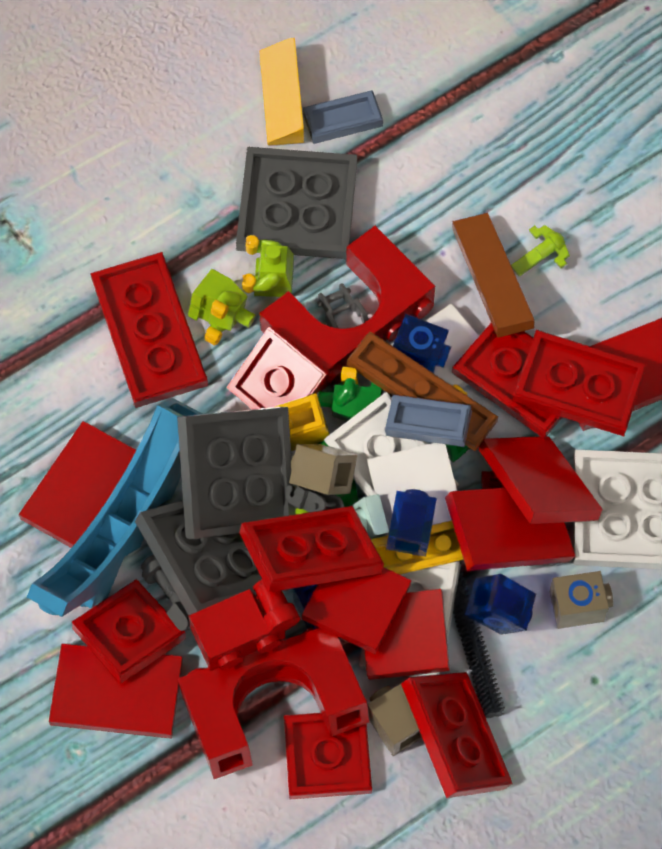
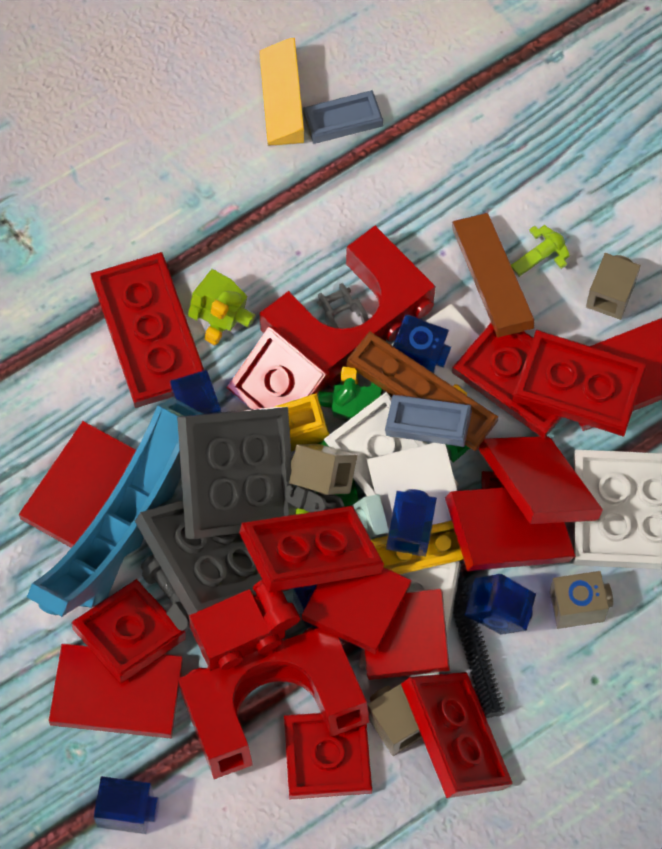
(125, 805): none -> clear blue brick
(196, 392): none -> clear blue brick
(273, 268): lime piece -> none
(298, 200): dark grey plate -> none
(613, 285): none -> dark tan brick

